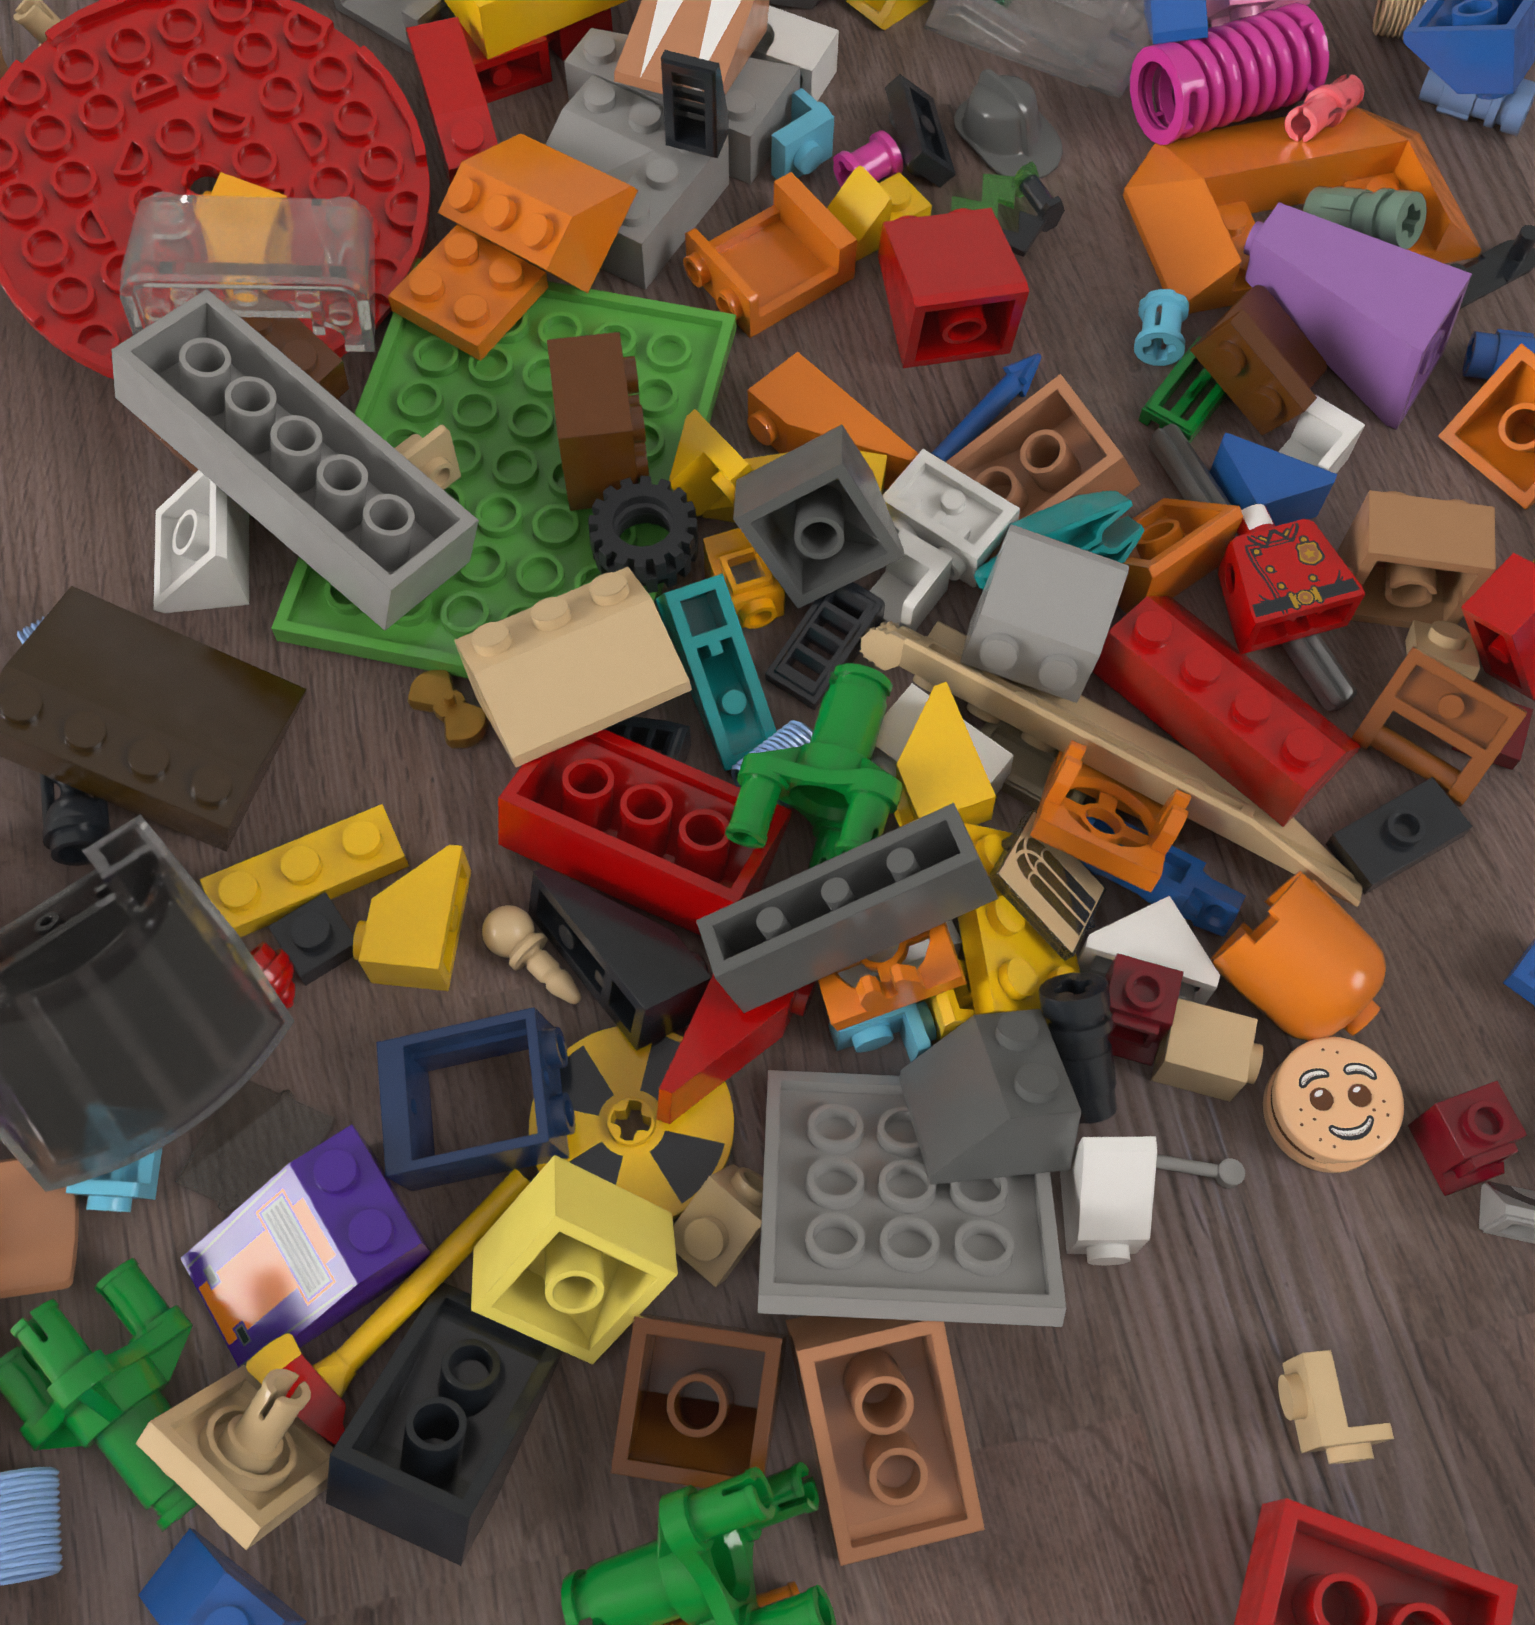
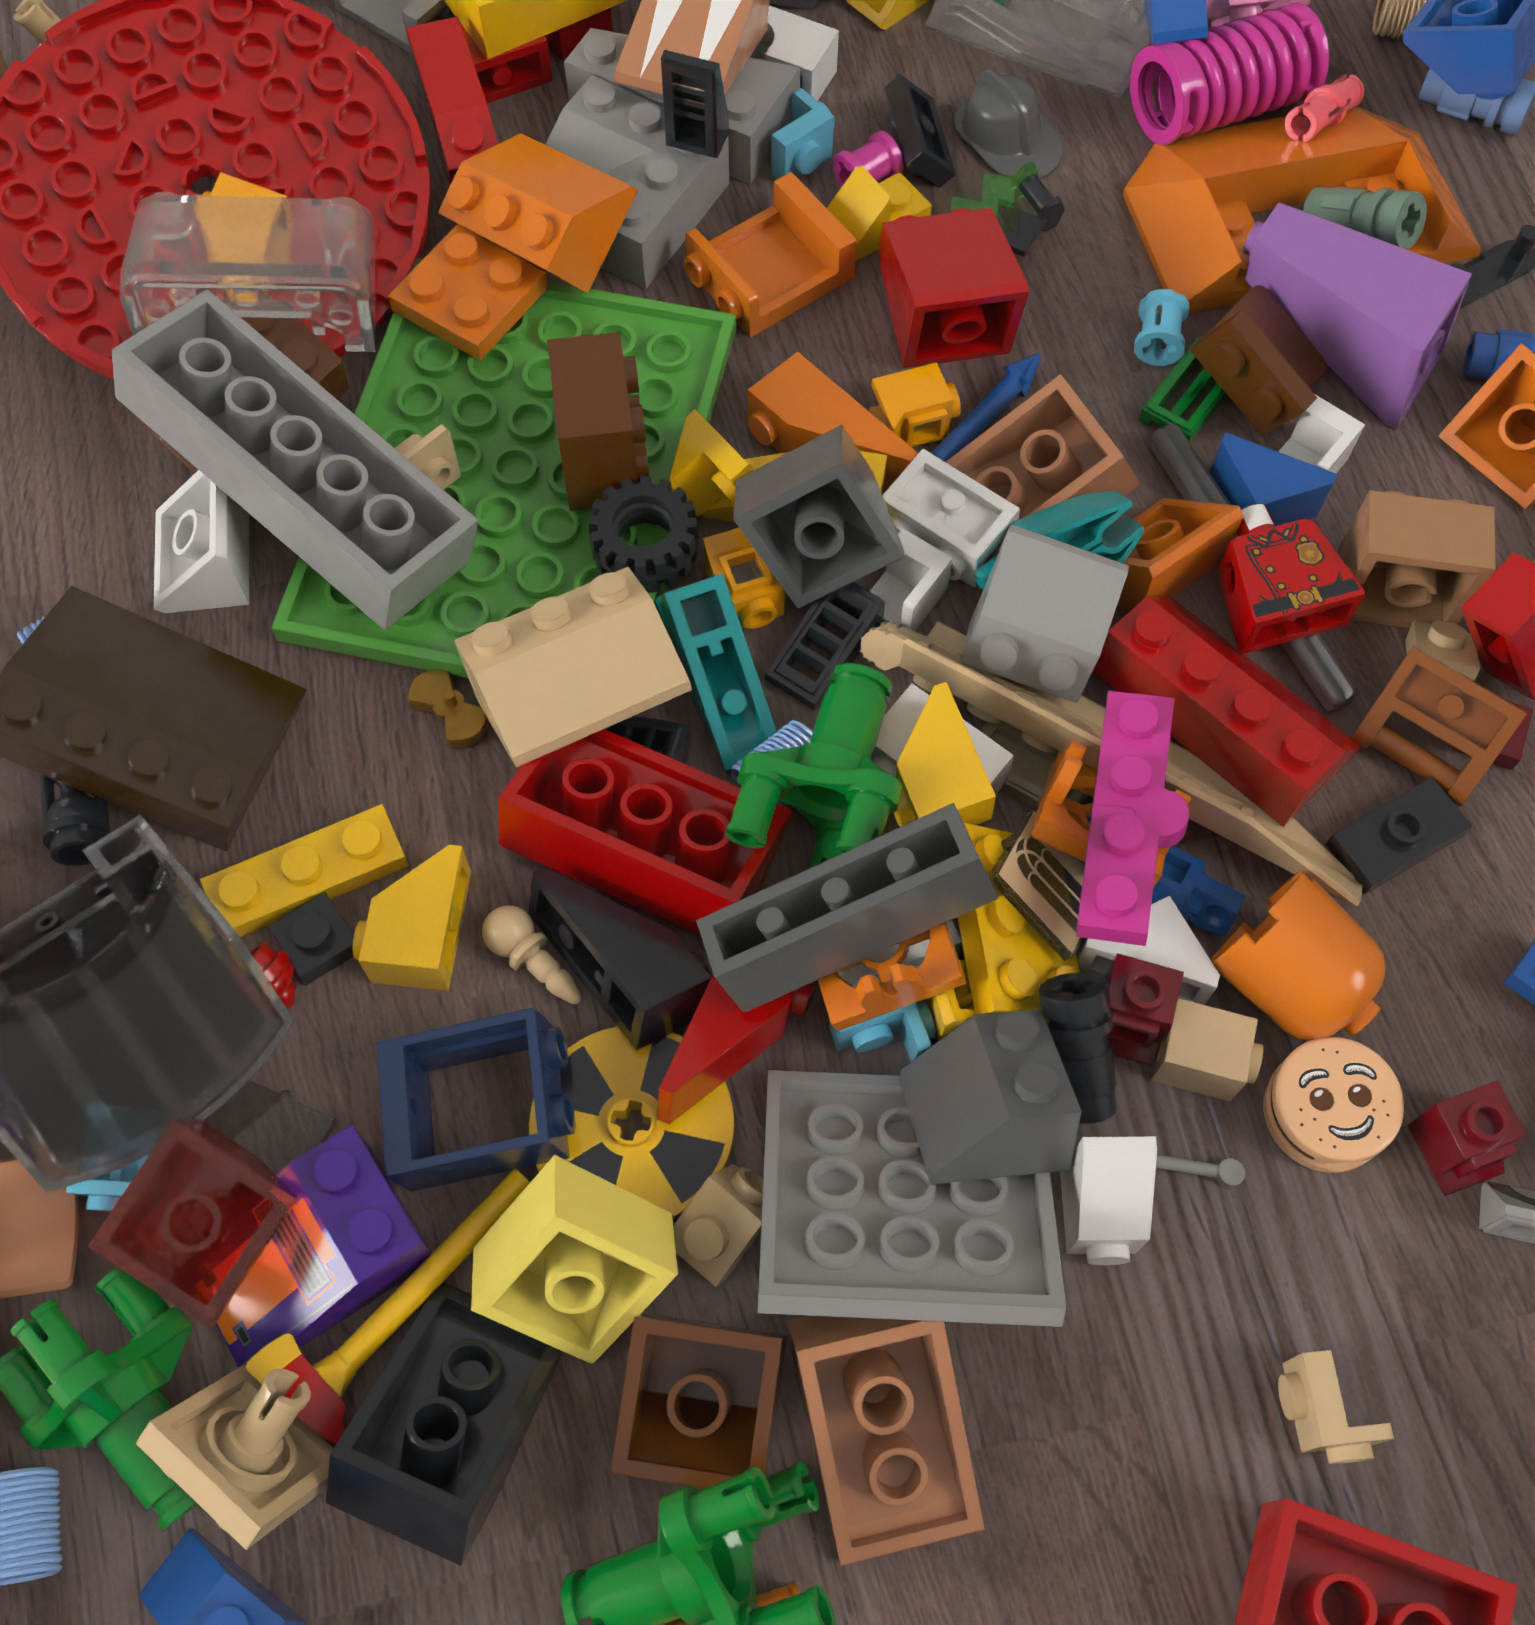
(195, 1218): none -> clear red slope
(916, 404): none -> light orange window
(1129, 819): none -> dark pink hinge

